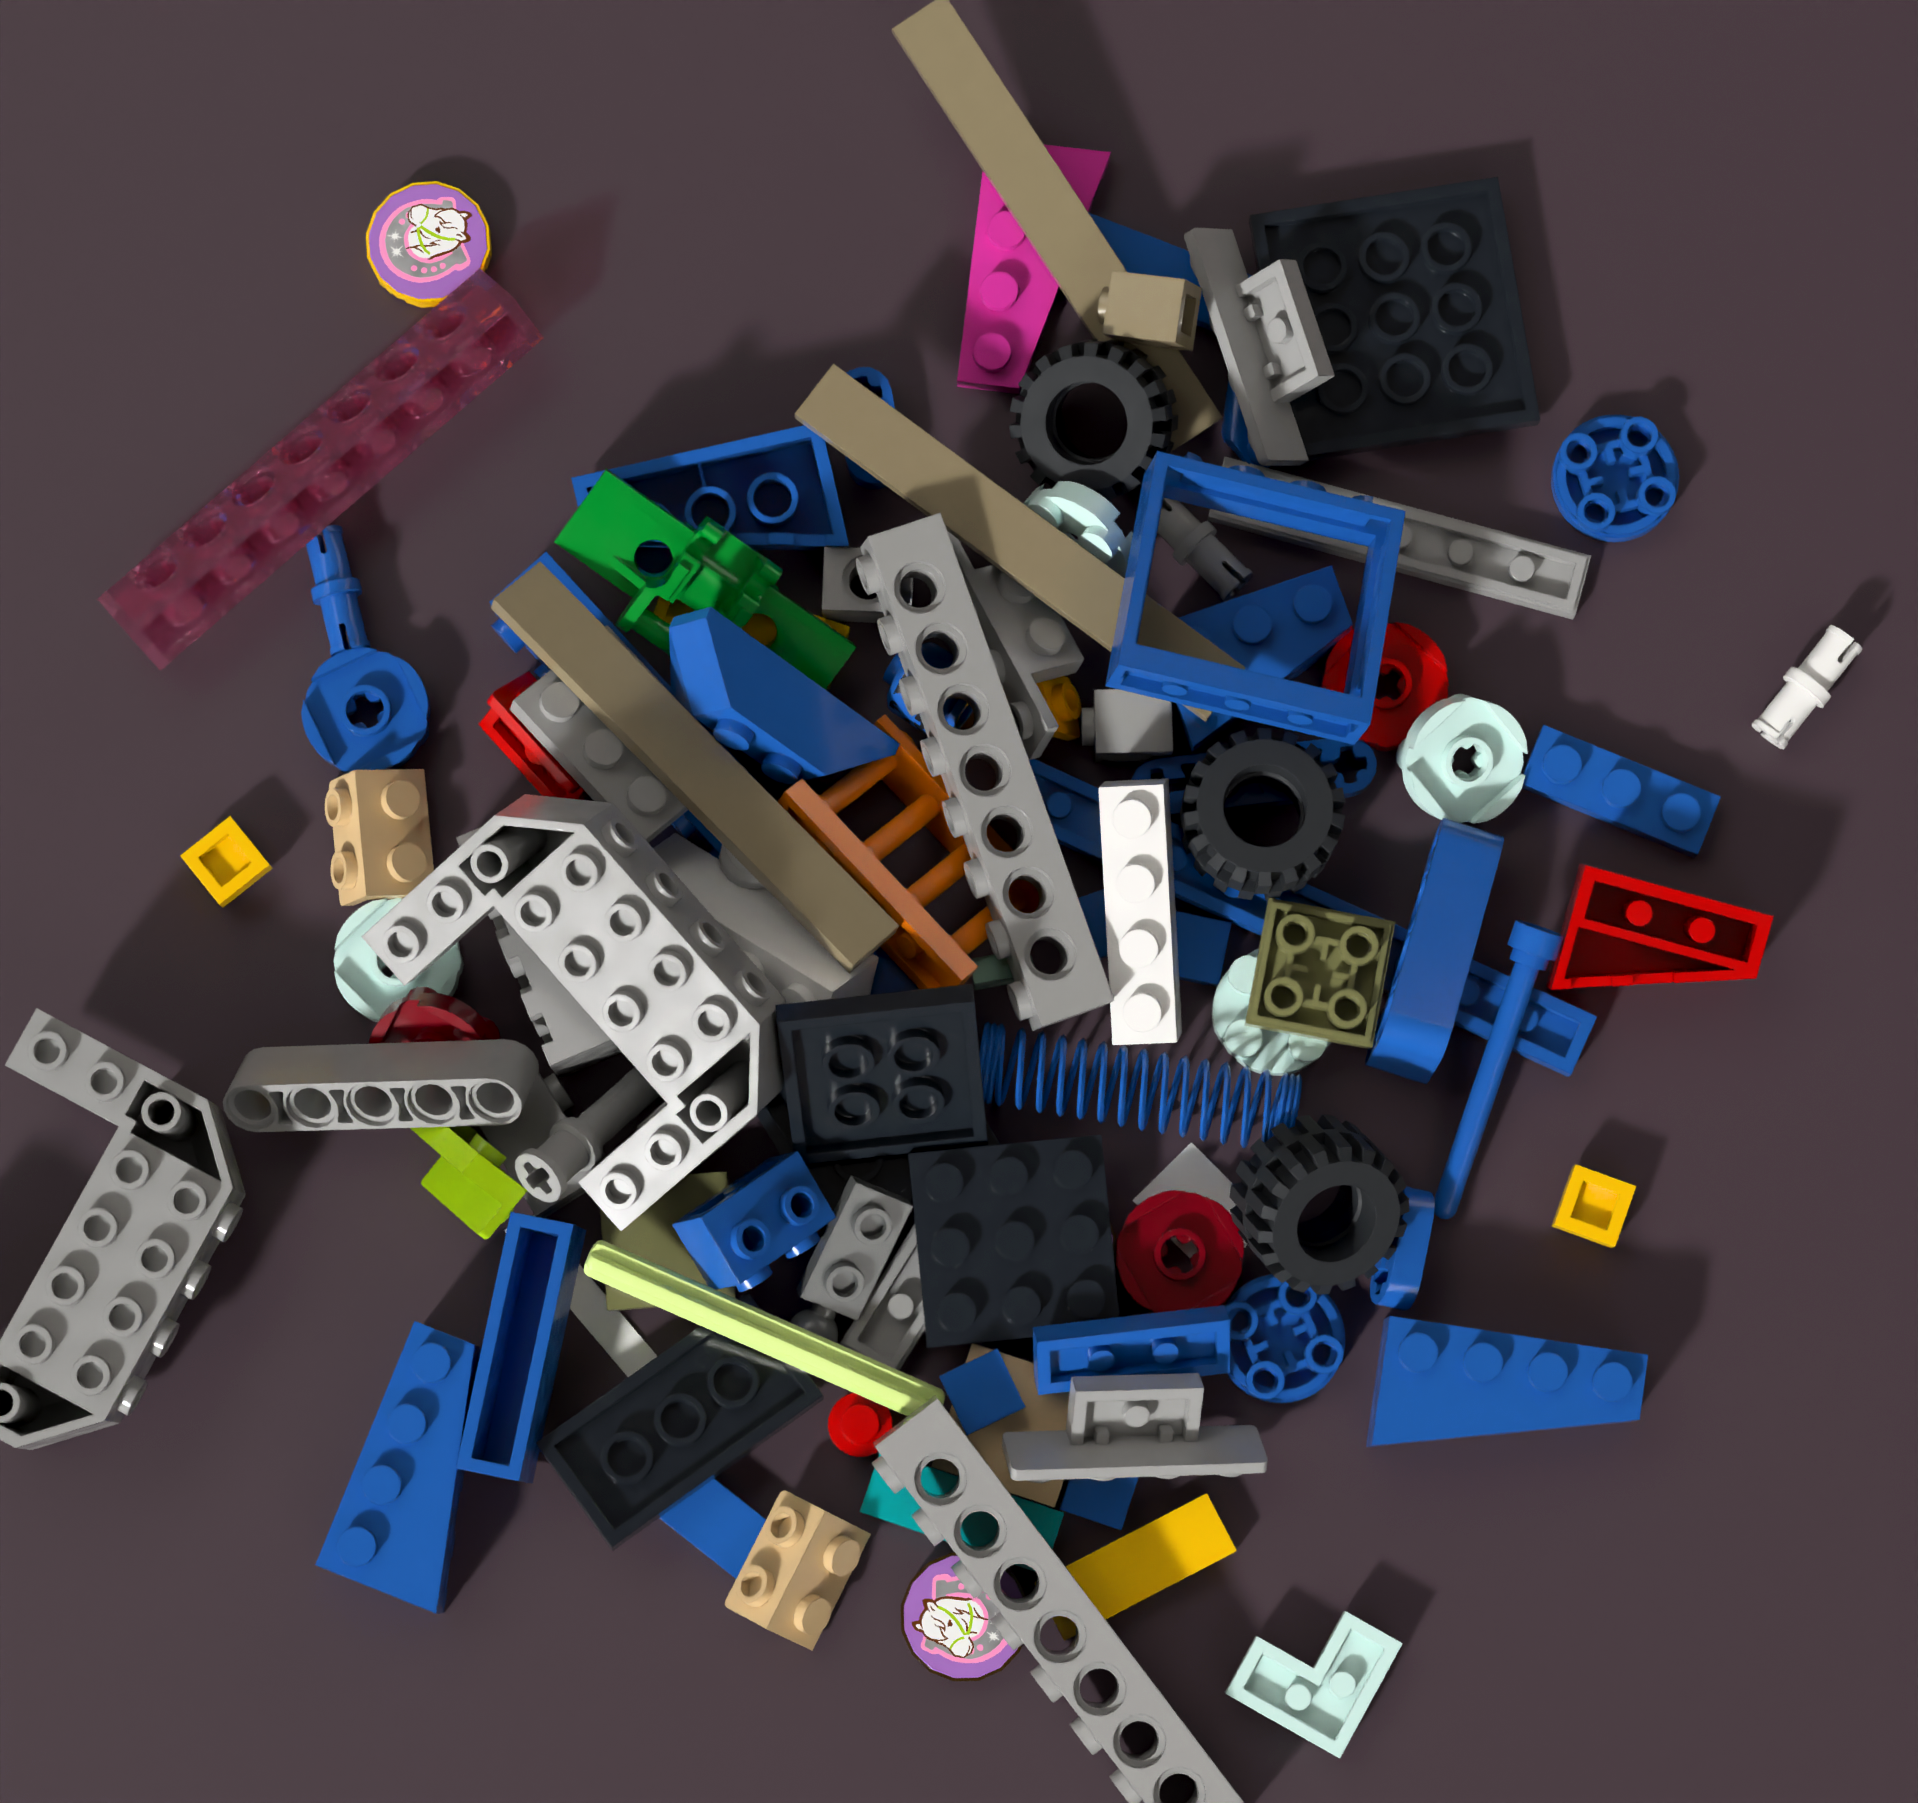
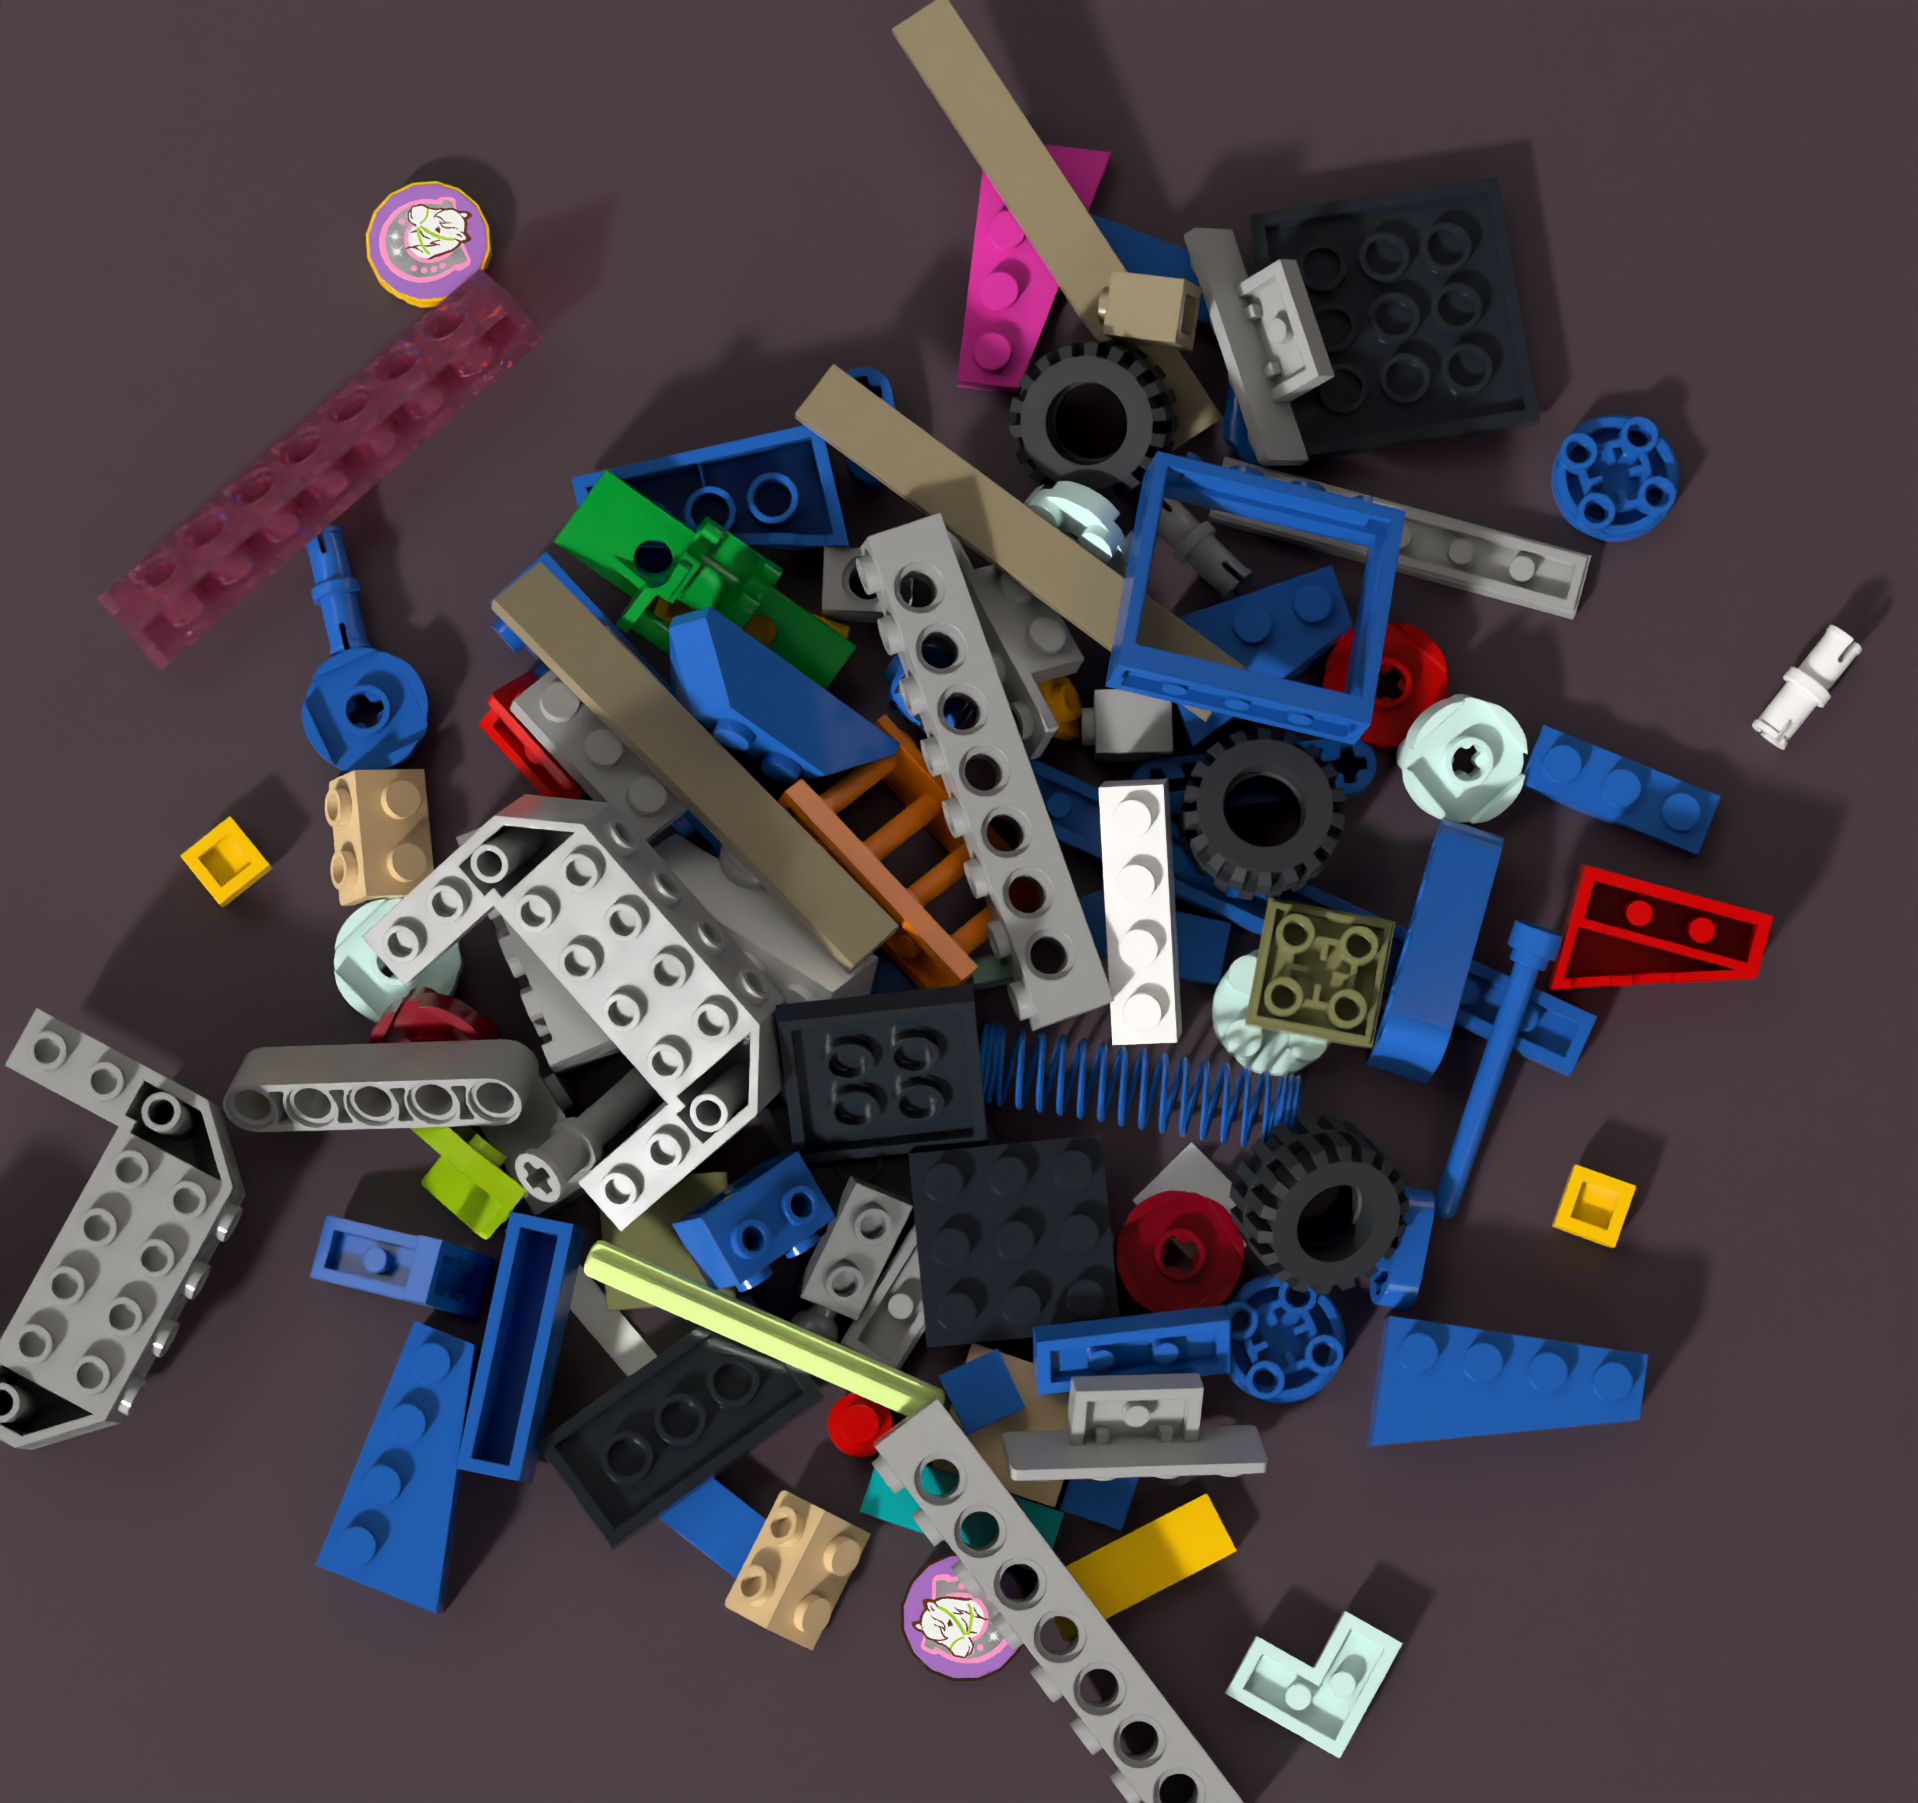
(402, 1266): none -> blue bracket

